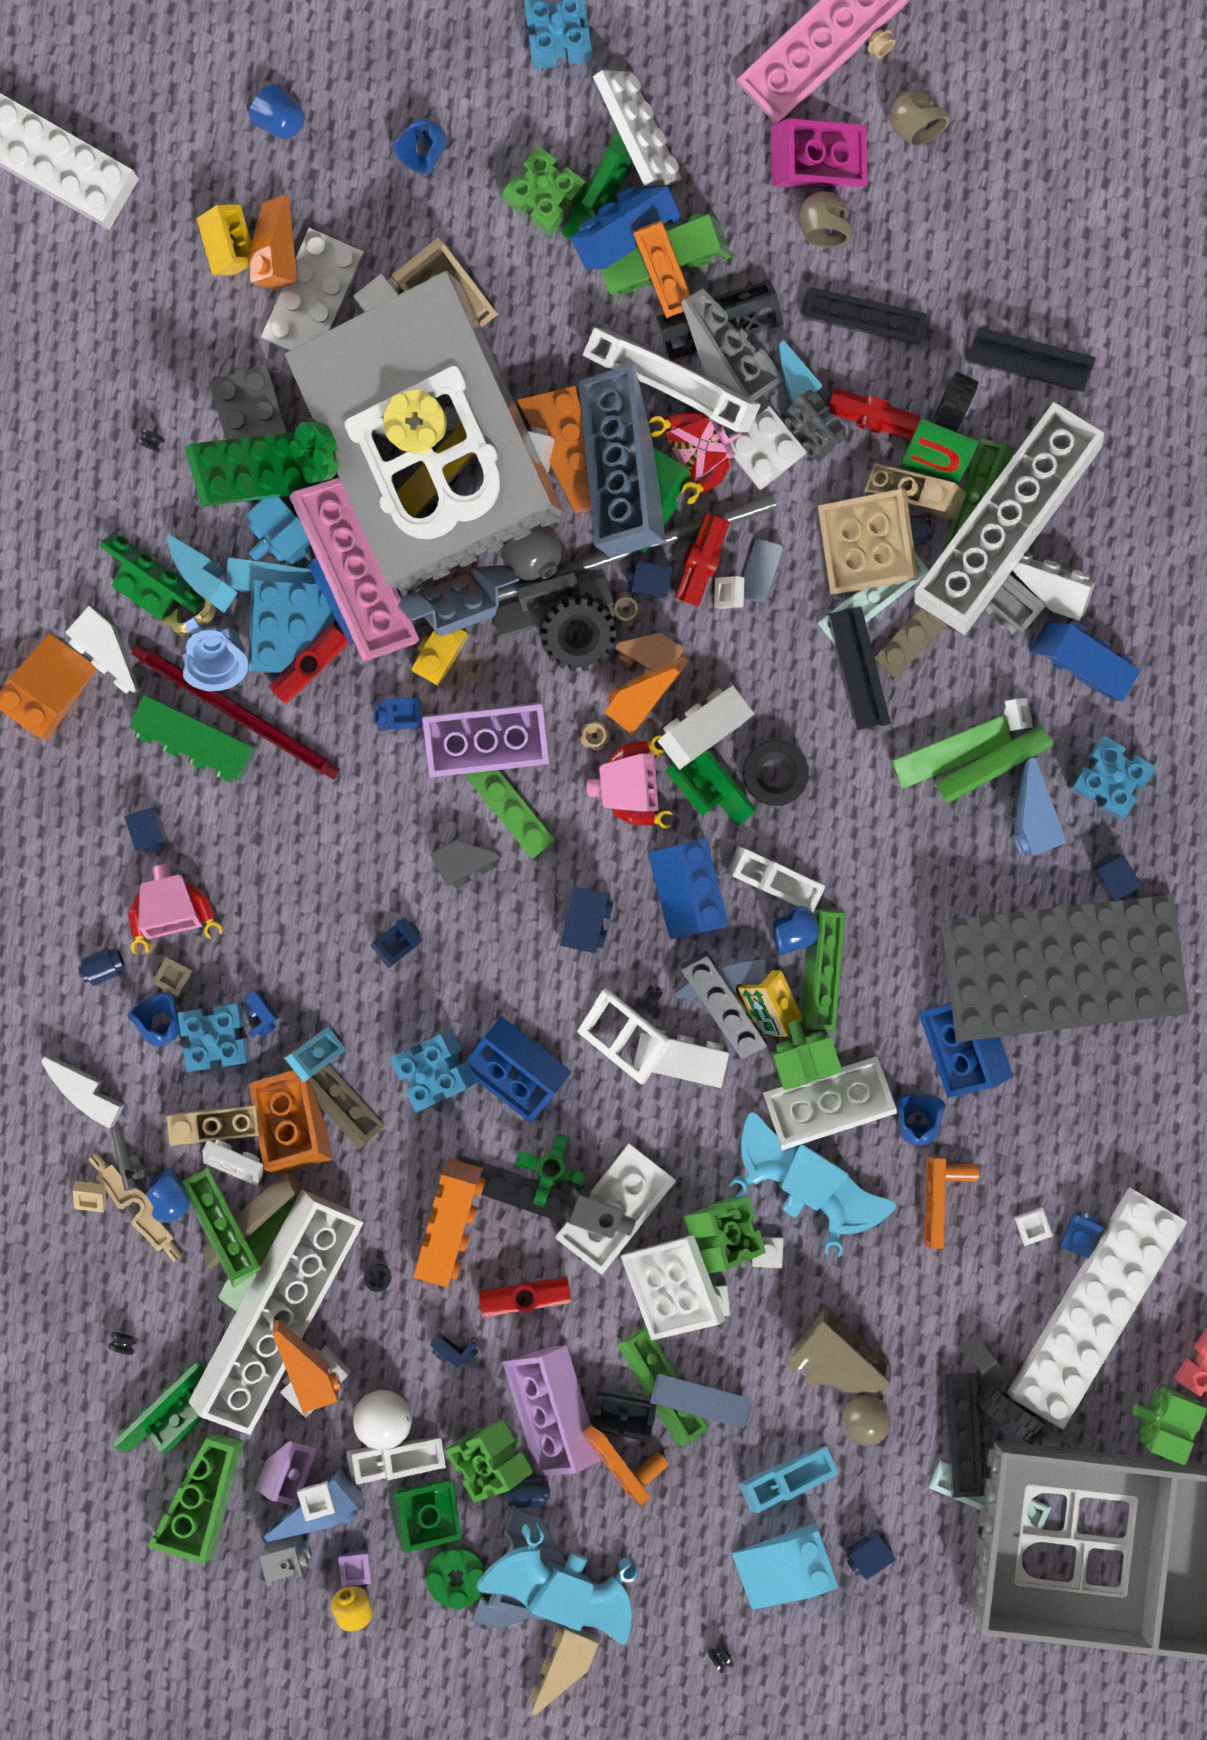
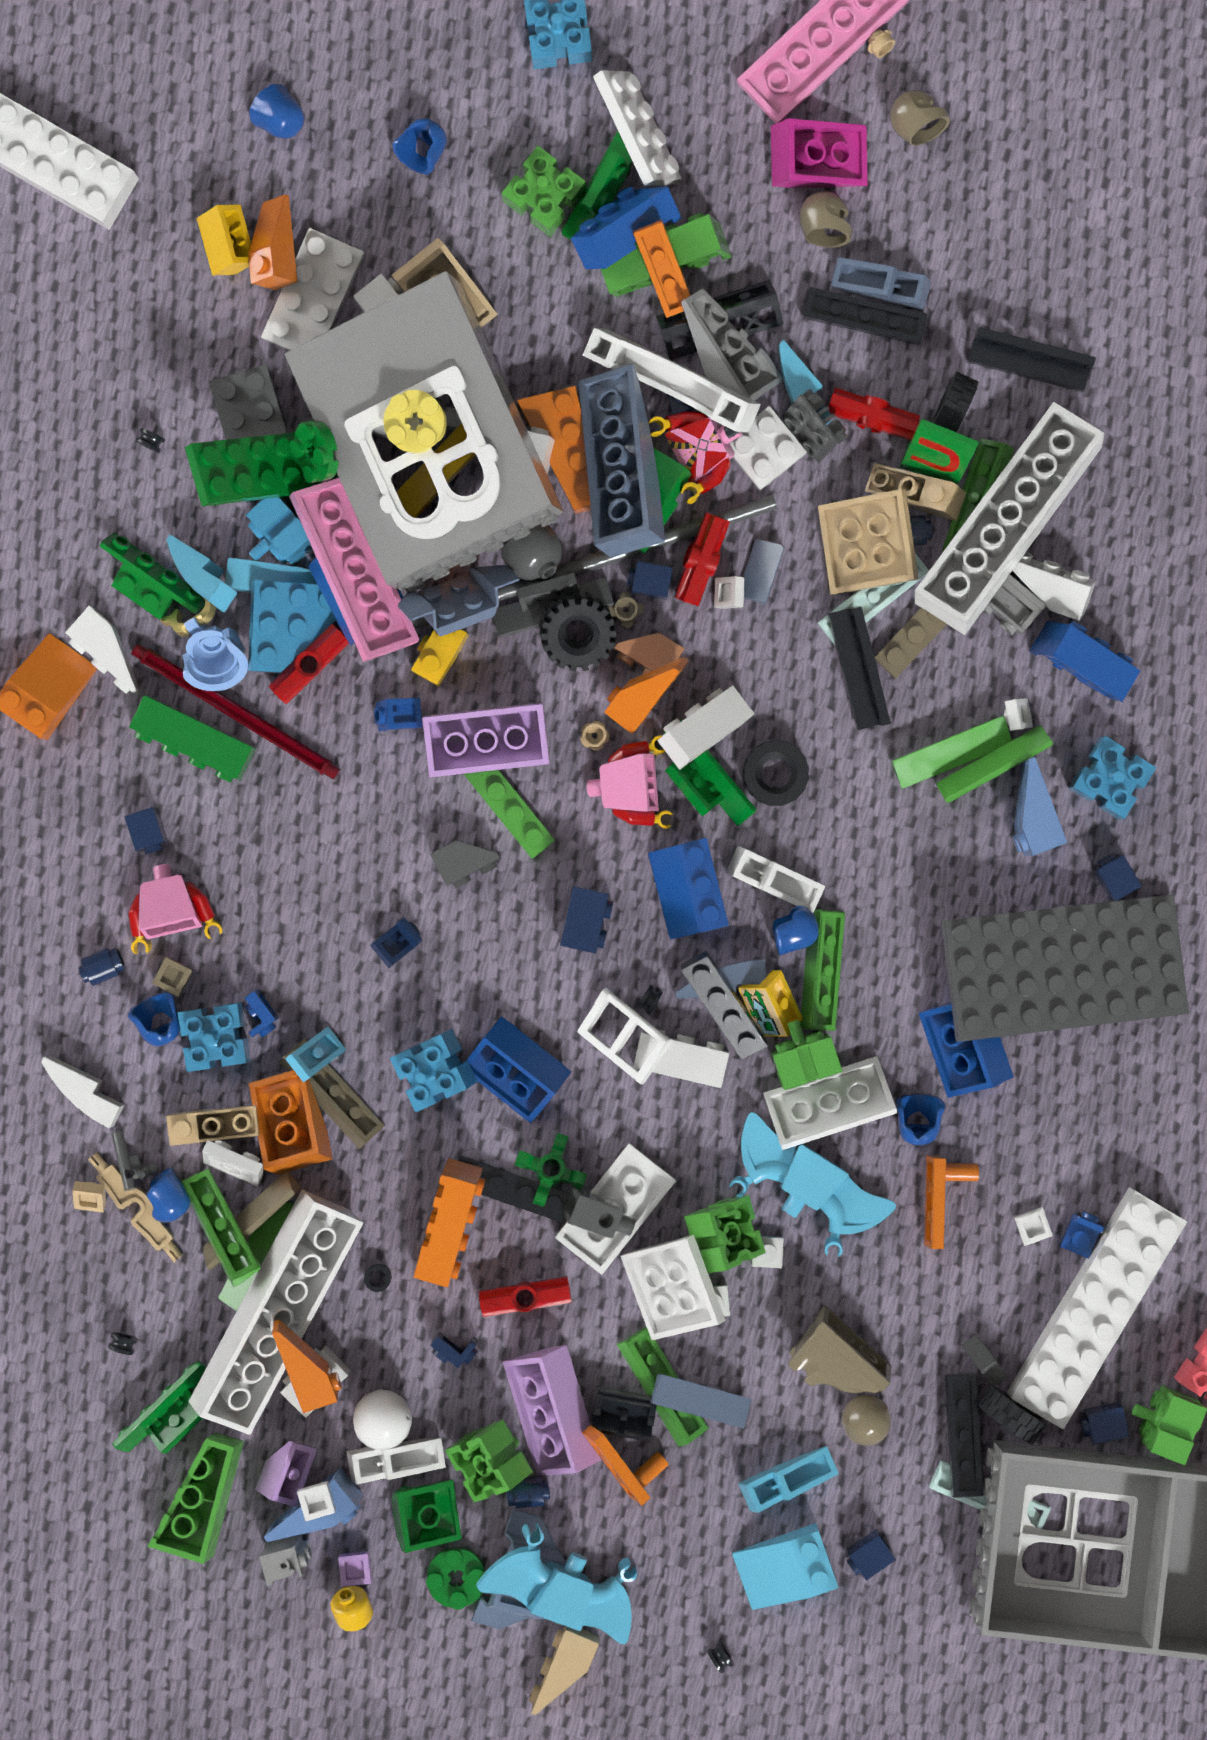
(881, 283): none -> sand blue slope
(1104, 1423): none -> dark blue brick

